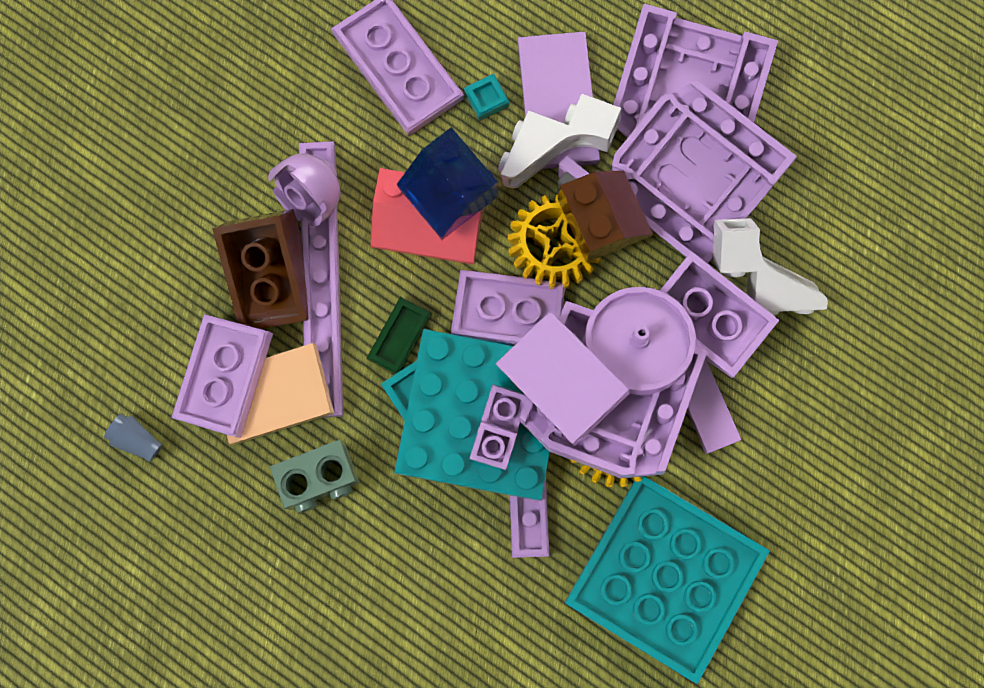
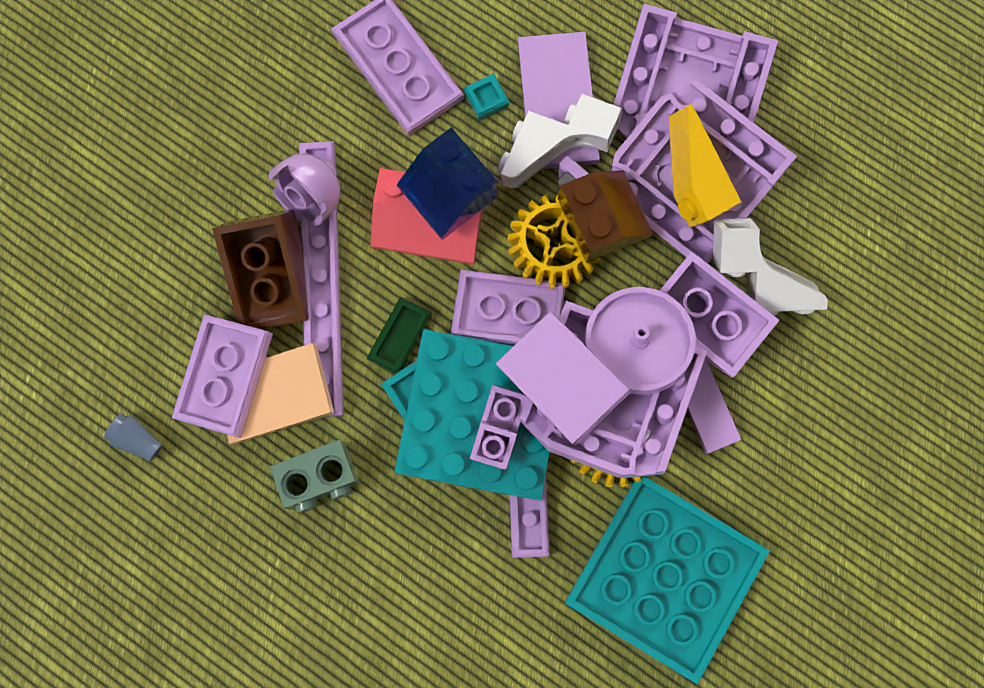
(697, 172): none -> yellow slope

